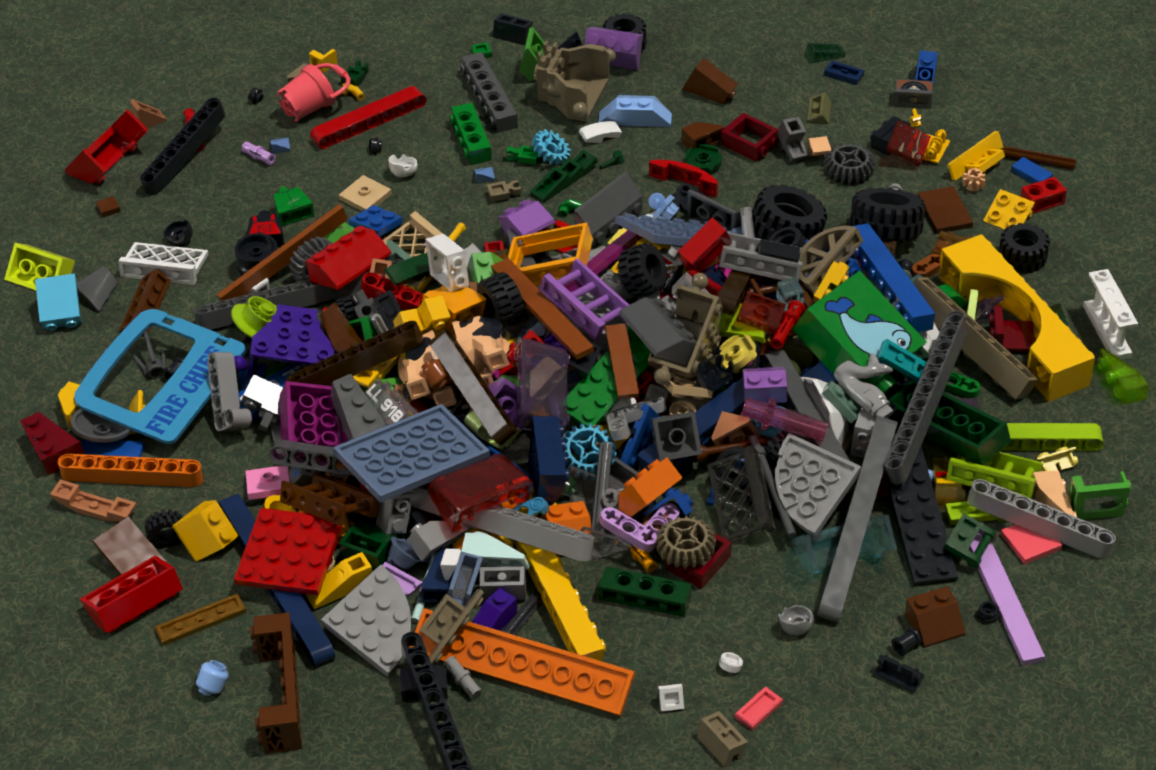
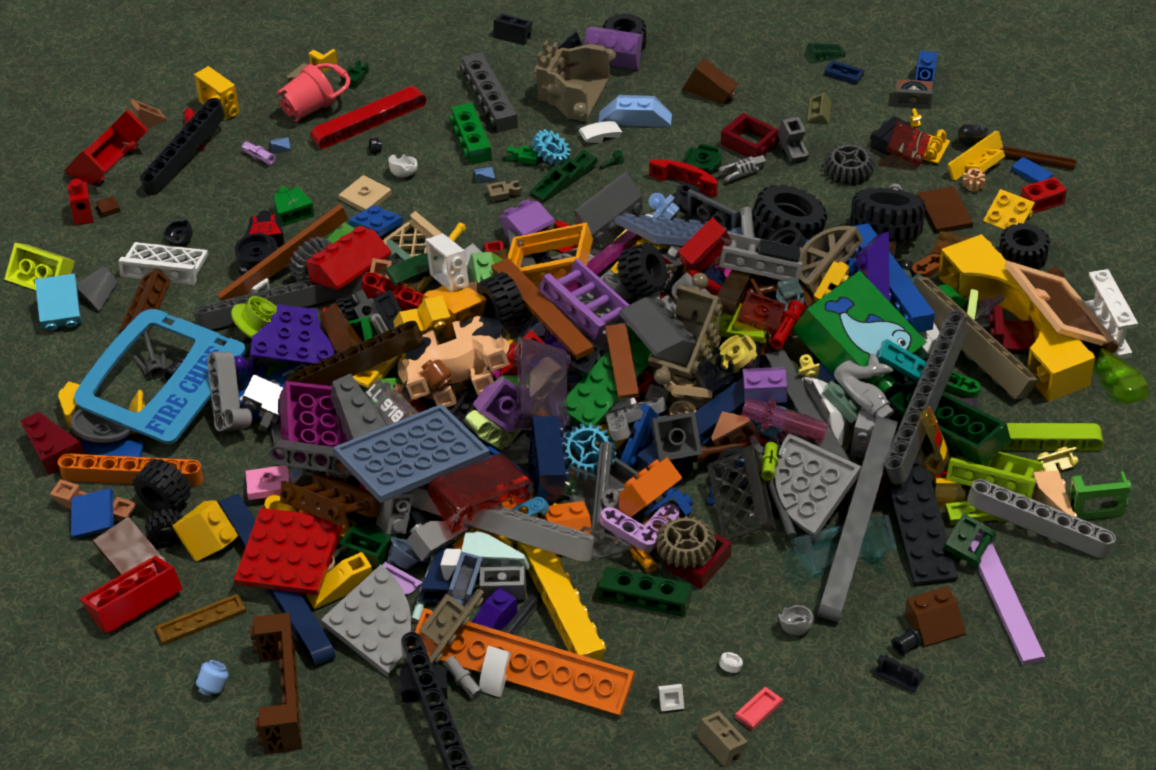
(79, 194): none -> red torso
(92, 513): none -> blue tile
(161, 486): none -> black tyre
(214, 84): none -> yellow window
(255, 95): black plate -> none
(359, 95): yellow arm -> none
(473, 387): beam -> none
(483, 47): green tile -> none
(493, 671): none -> white slope
(533, 46): bright green slope -> none
(568, 206): green arm -> none
(606, 239): none -> clear smoke plate
(701, 133): reddish brown slope -> none
(743, 167): none -> light grey hinge
(770, 455): none -> lime pin
(808, 368): none -> light yellow hinge
(818, 146): light nougat panel -> none
(874, 263): none -> dark purple wedge
(939, 458): none -> clear yellow door
(971, 134): none -> black hair
(992, 610): black plate -> none
(1029, 544): coral tile -> none
(1062, 305): none -> door

